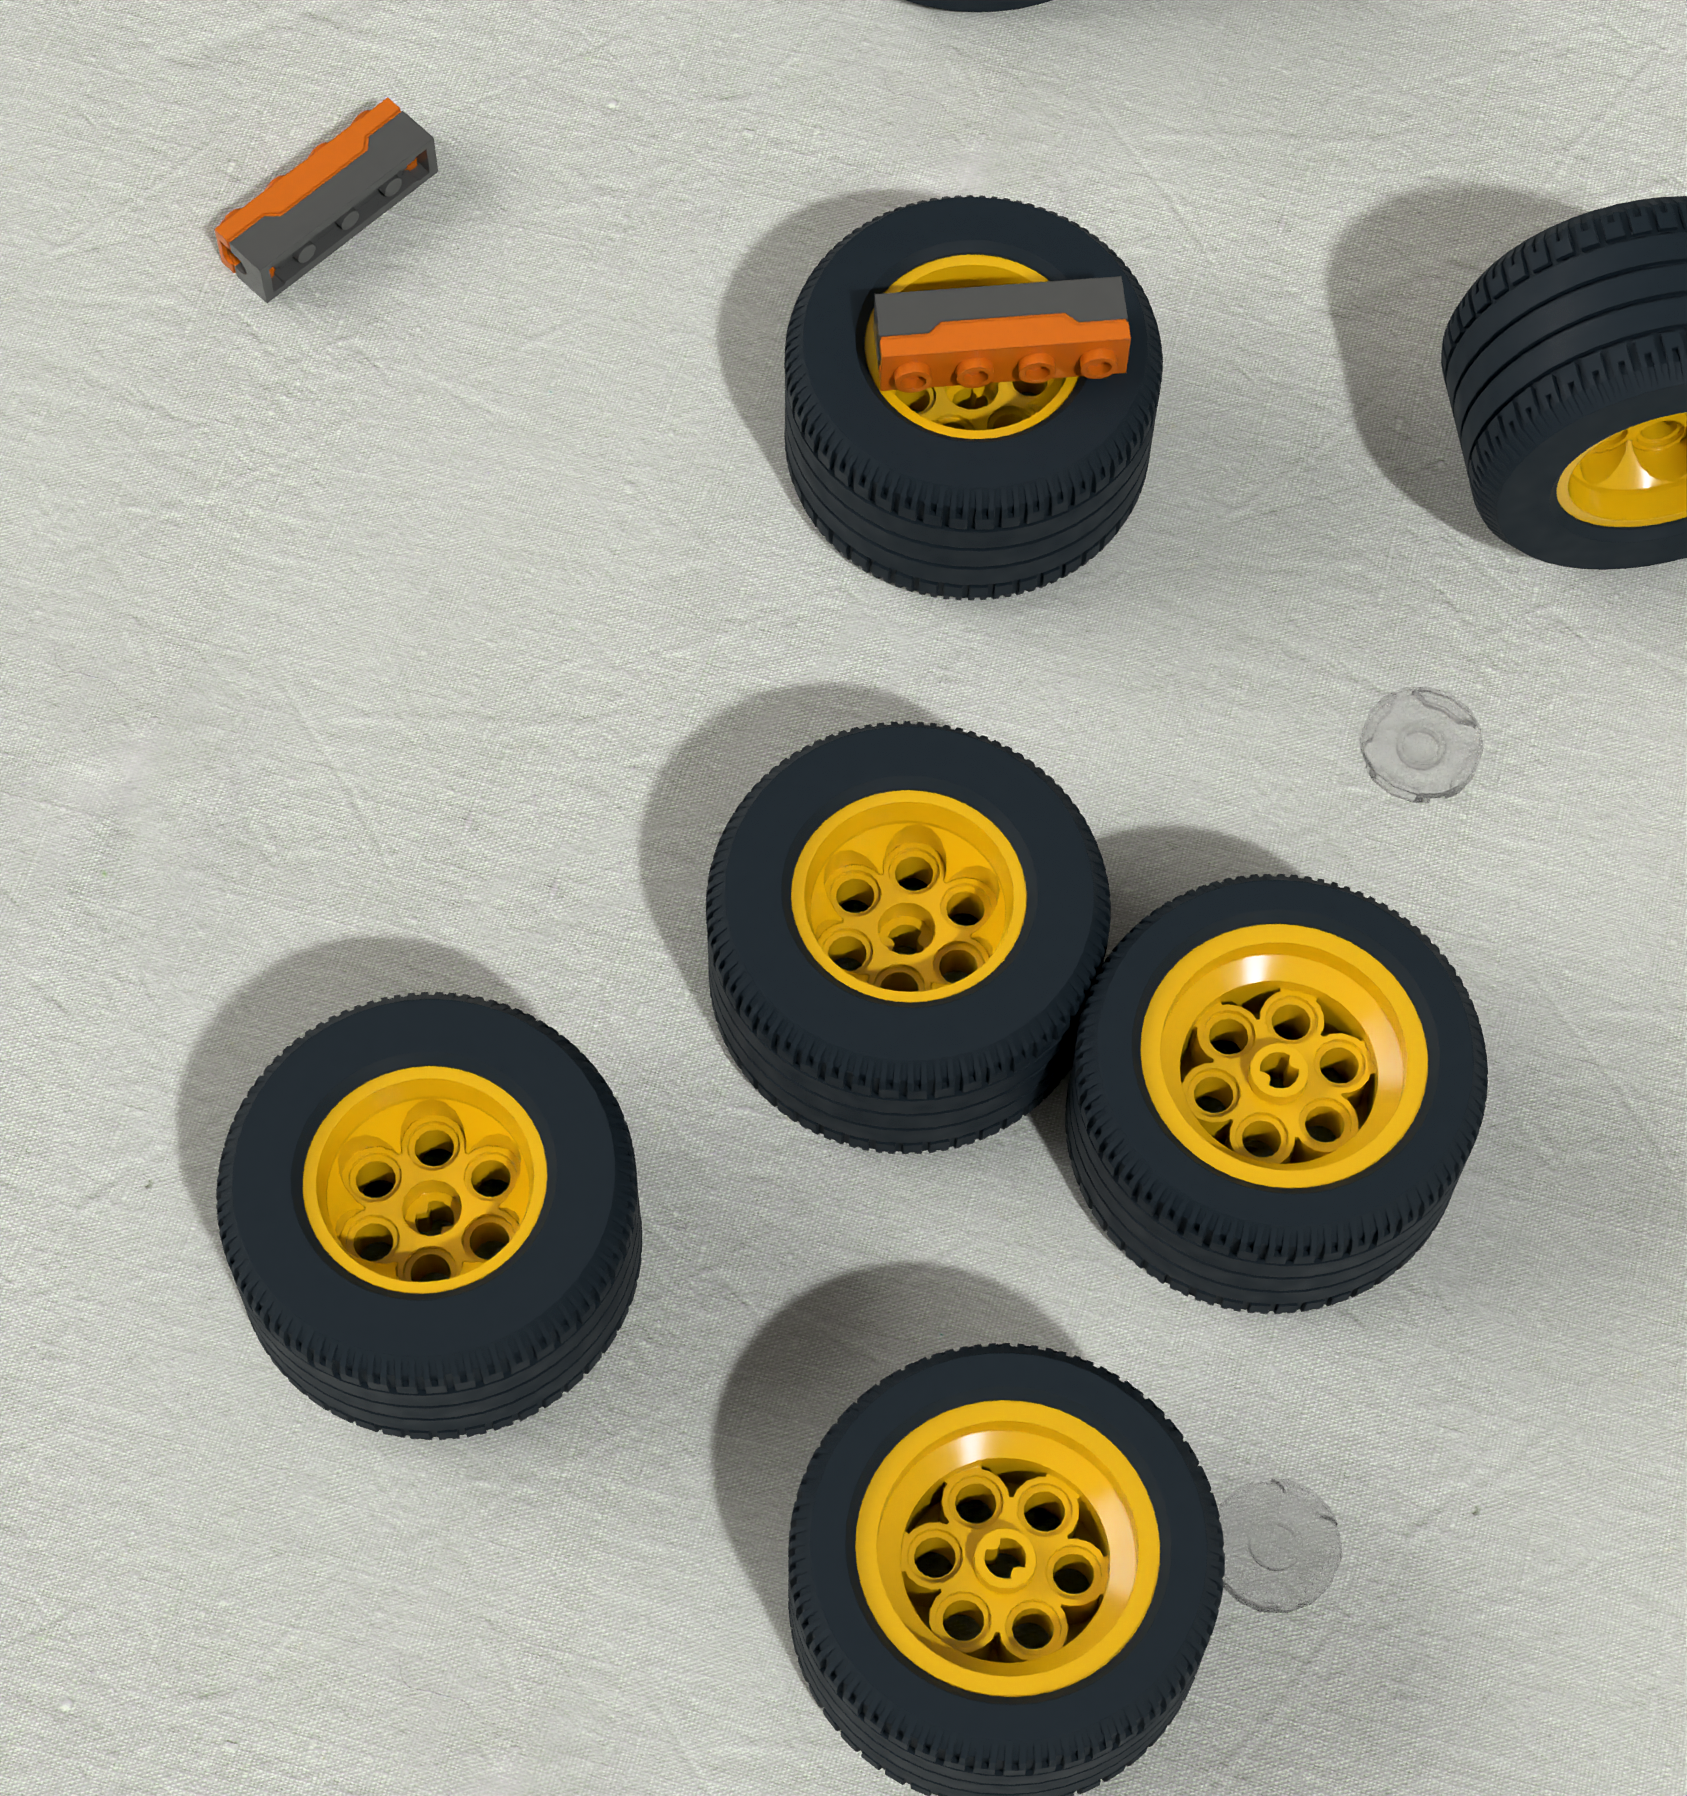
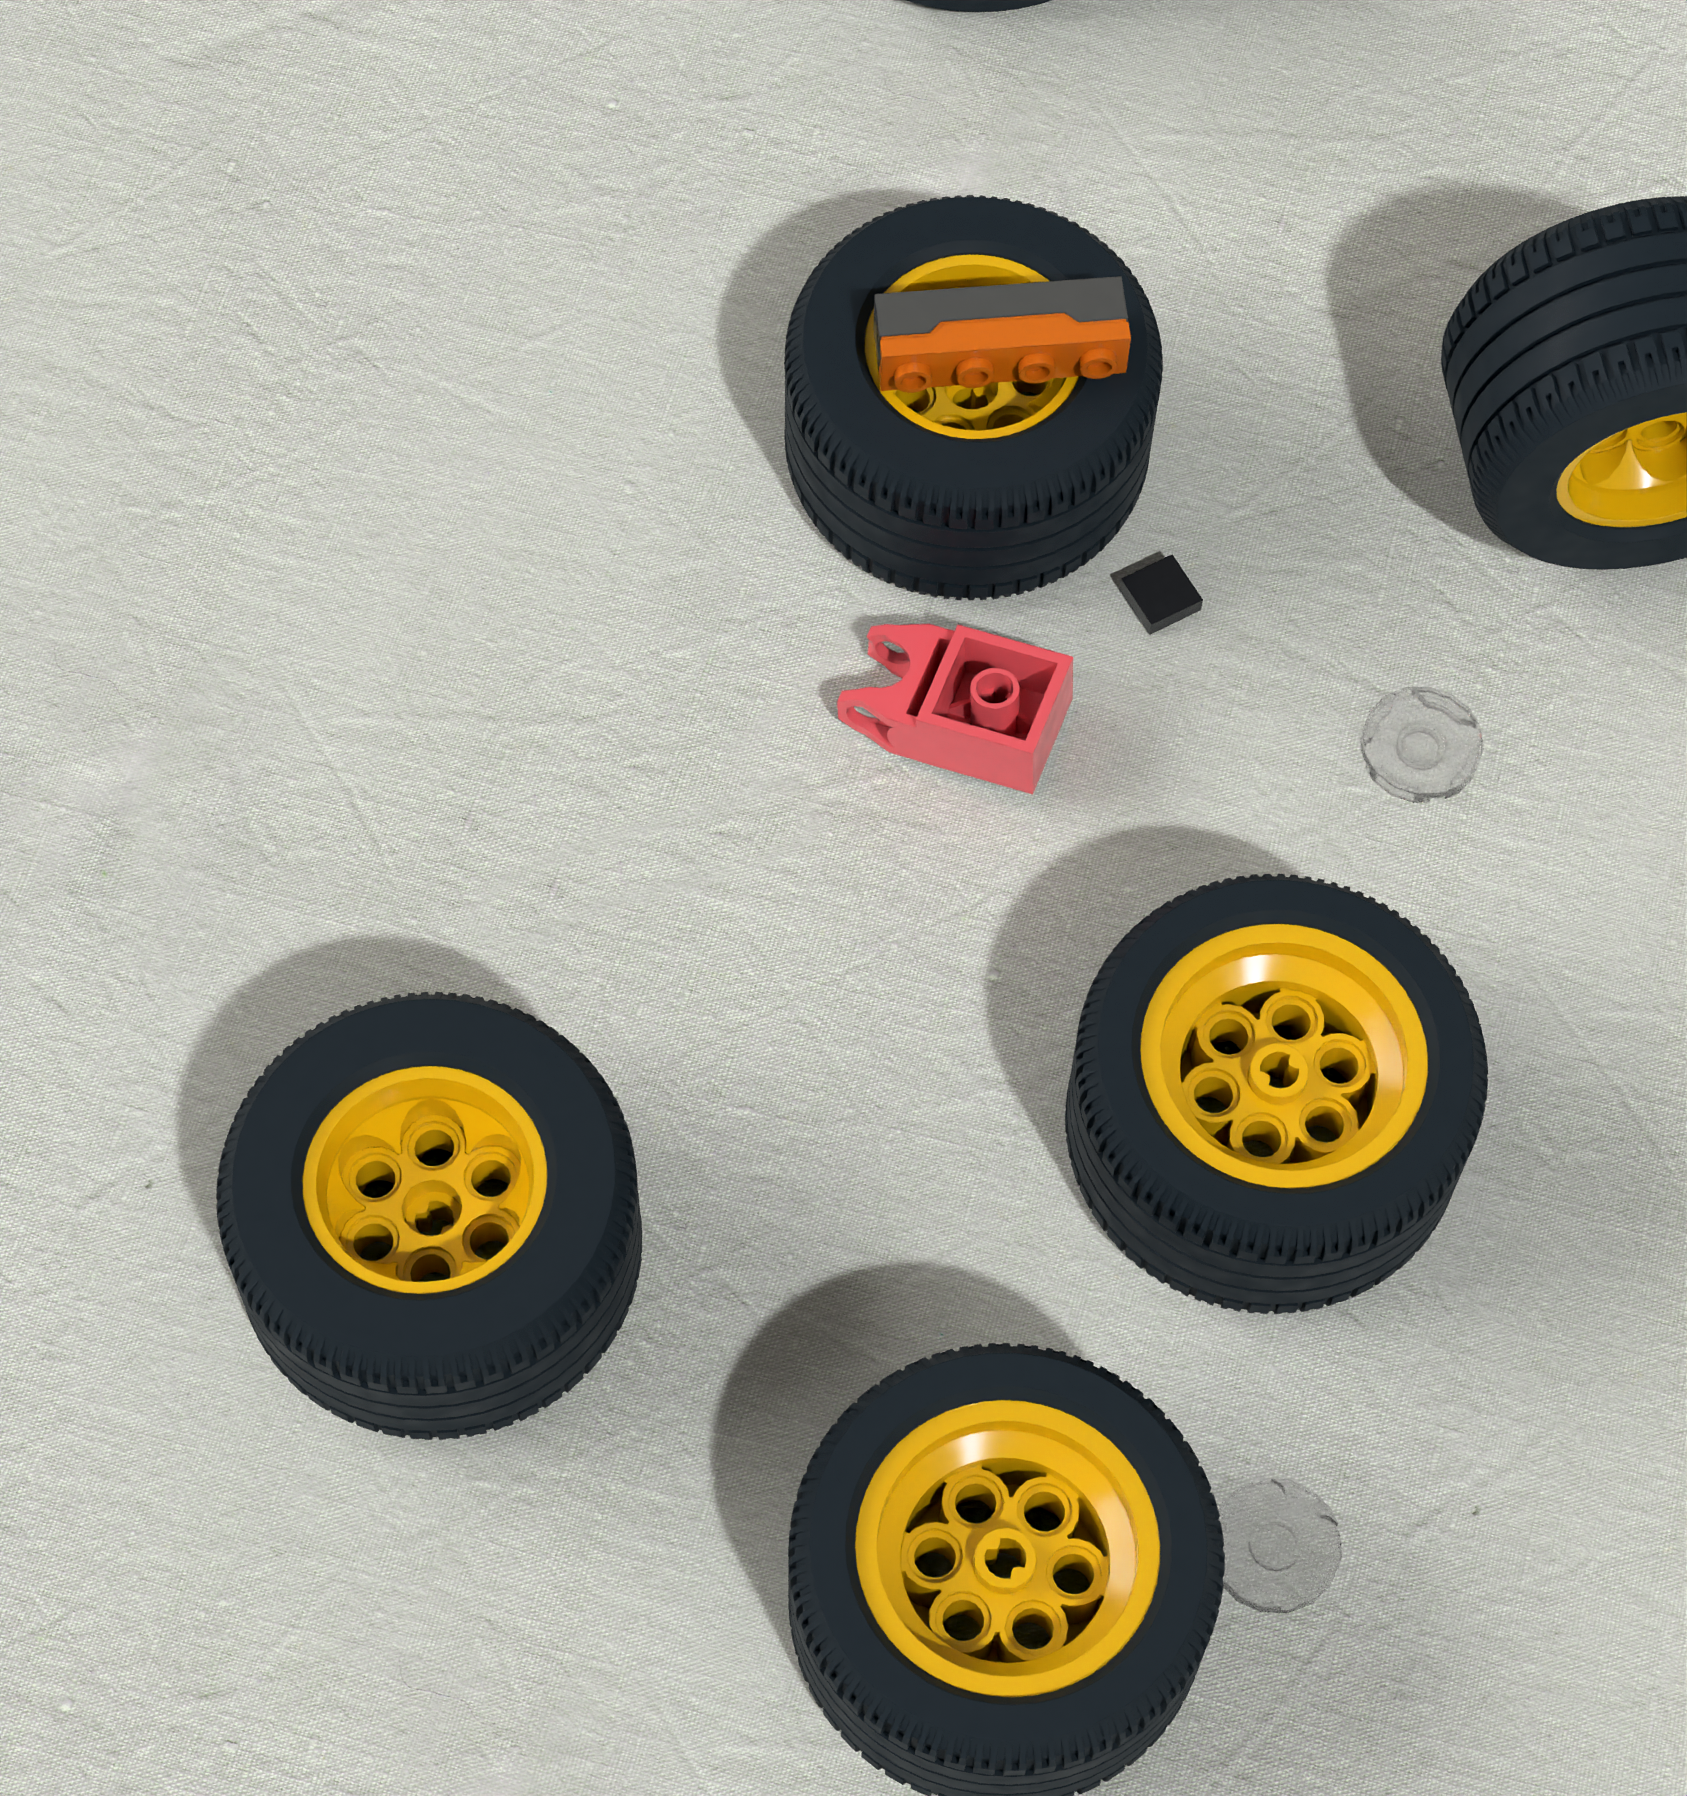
(326, 199): dark grey piece -> none
(893, 1047): black wheel -> none
(965, 702): none -> coral brick
(1161, 594): none -> black tile

